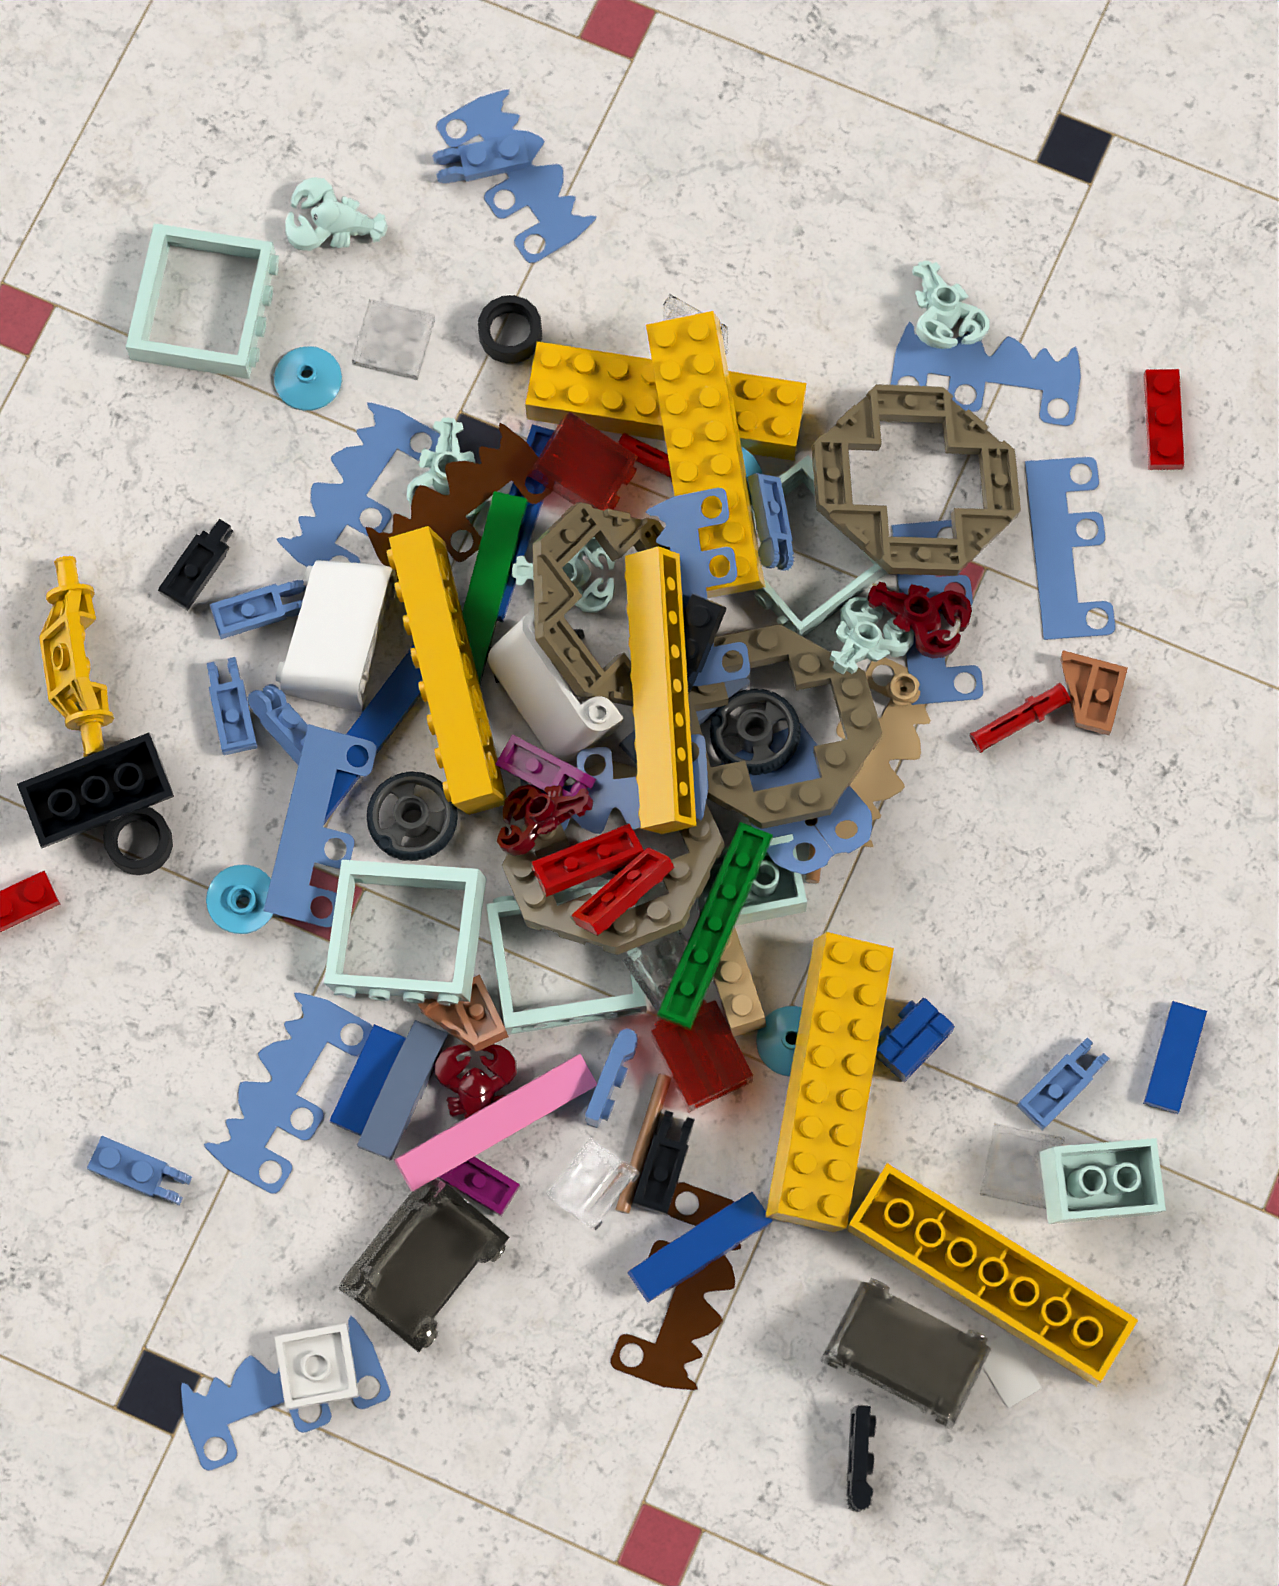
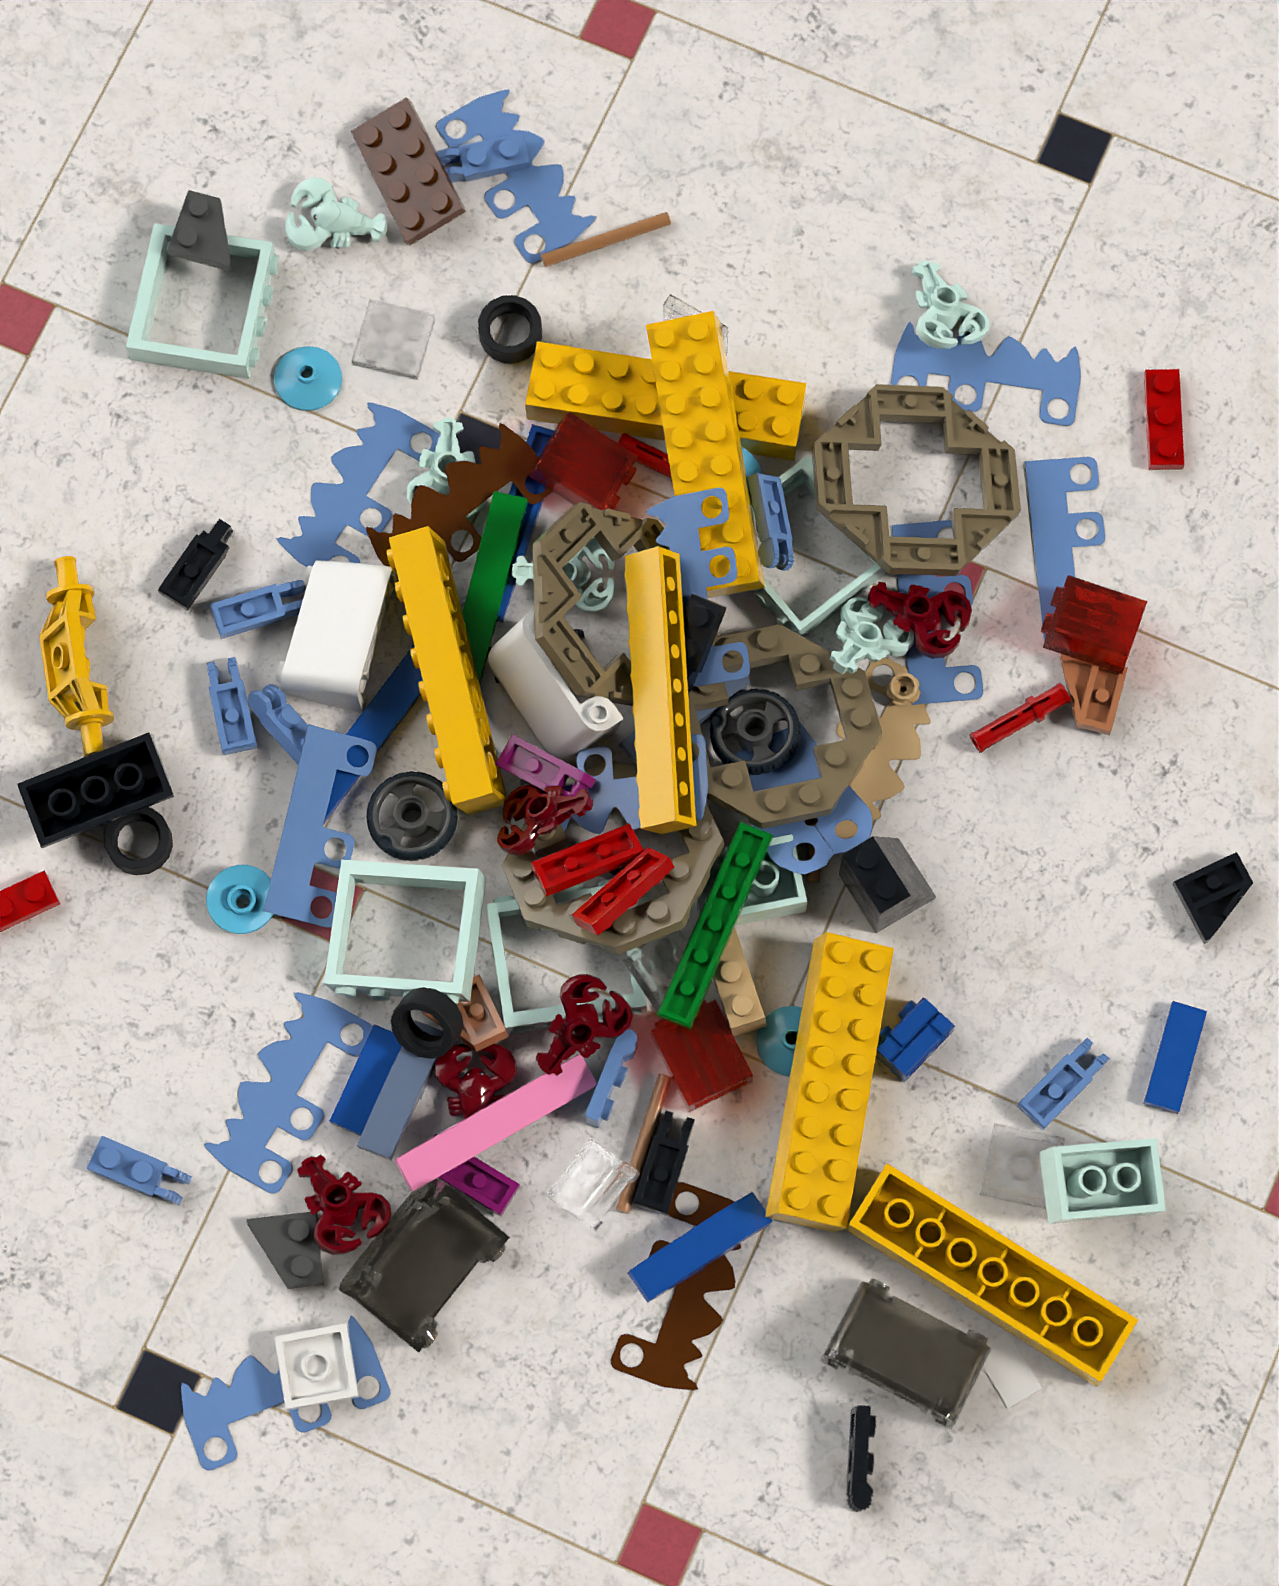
(201, 232): none -> dark grey wing
(291, 1247): none -> dark grey wing
(341, 1207): none -> dark red animal
(408, 171): none -> plate
(438, 1006): none -> black tyre
(581, 1022): none -> dark red animal
(605, 239): none -> medium nougat bar
(884, 881): none -> black slope
(1093, 623): none -> clear red brick
(1213, 893): none -> black wing

